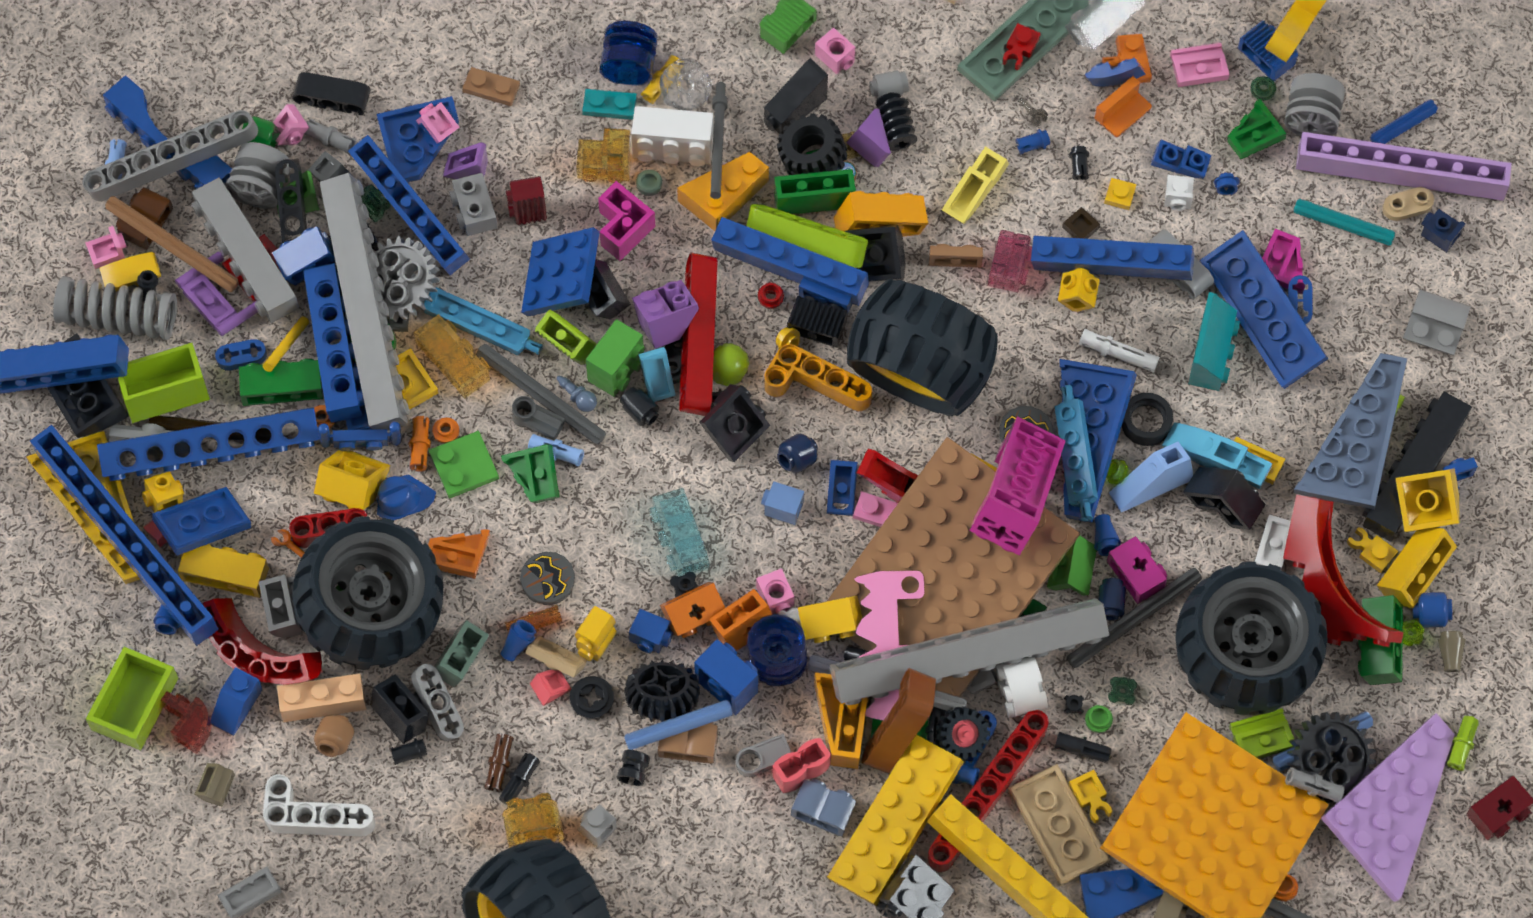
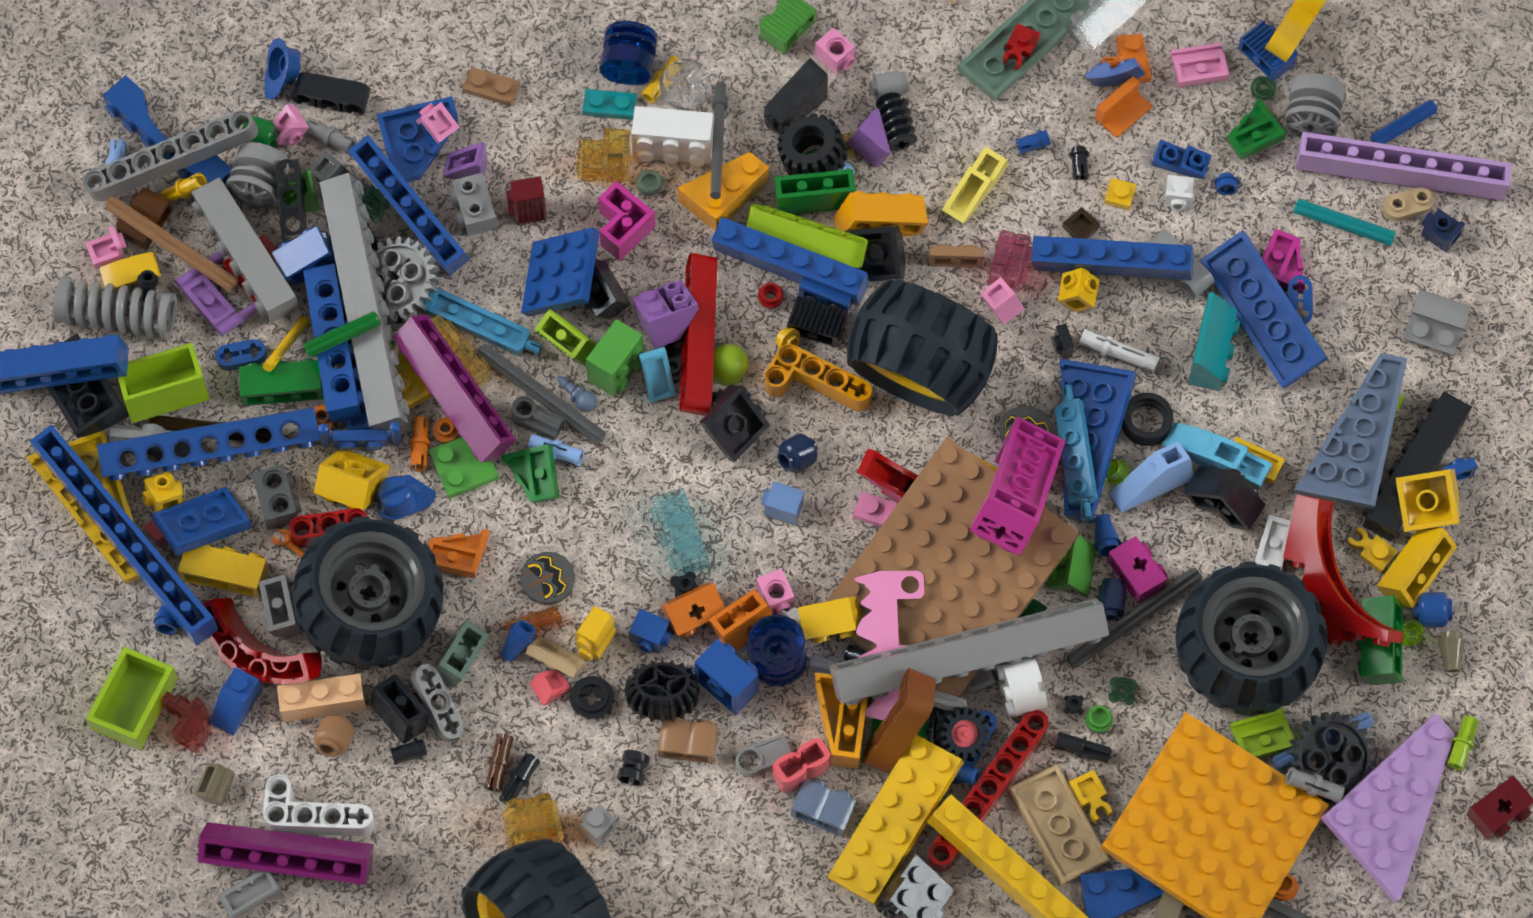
(184, 187): none -> yellow axle
(274, 497): none -> dark grey brick
(281, 68): none -> blue piece
(285, 853): none -> magenta brick
(342, 334): none -> green axle
(453, 388): none -> magenta brick
(639, 406): black brick -> none
(678, 725): medium blue axle -> none
(842, 486): blue slope -> none
(1002, 301): none -> bright pink brick
(1034, 112): clear smoke hand -> none
(1063, 342): none -> black plate

